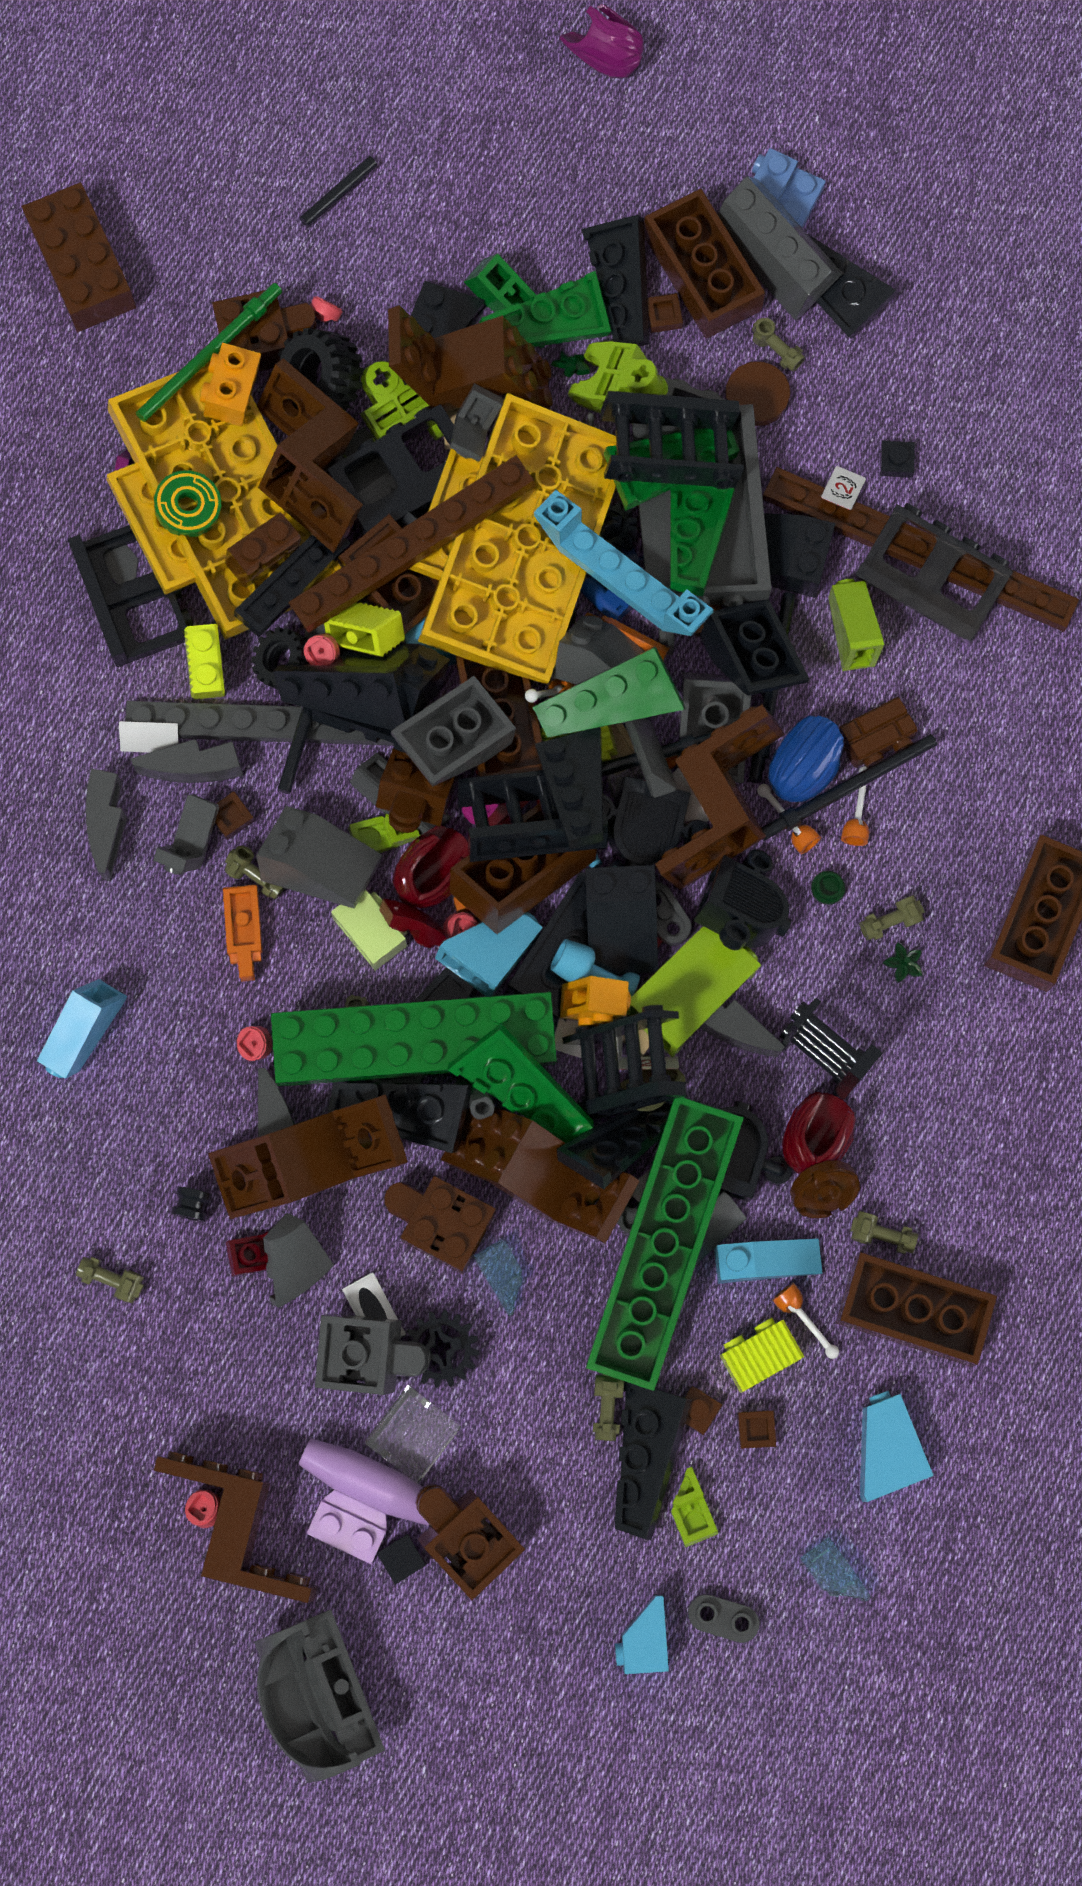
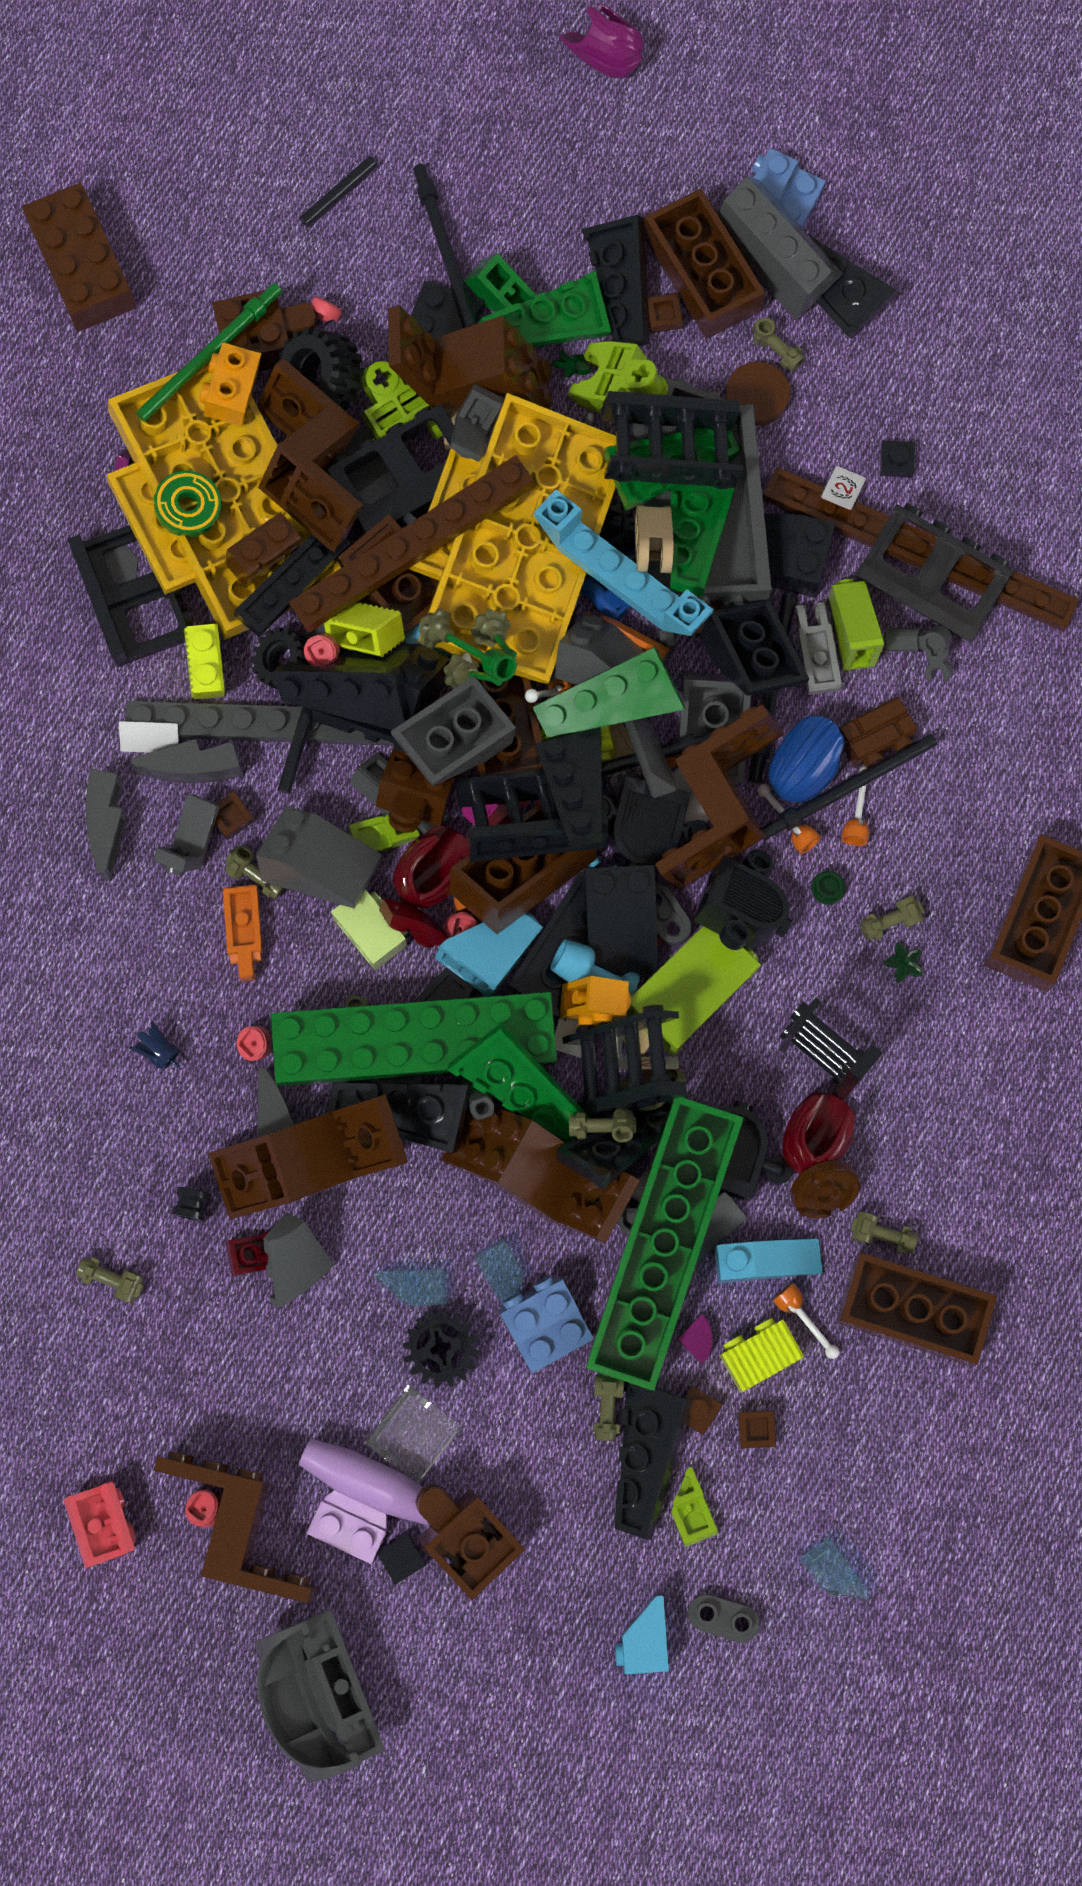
(80, 1028): medium azure slope -> none
(100, 1524): none -> coral bracket
(157, 1048): none -> dark blue piece
(366, 1350): dark grey brick -> none
(369, 1299): white tile -> none
(416, 1287): none -> clear light blue slope
(428, 196): none -> black bar
(441, 1219): reddish brown brick -> none
(488, 630): none -> olive plant
(545, 1323): none -> medium blue plate
(621, 1125): none -> olive bar
(654, 537): none -> tan piece
(698, 1339): none -> magenta tile
(742, 1031): dark grey slope -> none
(818, 651): none -> light grey hinge
(889, 1448): medium azure slope -> none
(934, 643): none -> dark grey bar

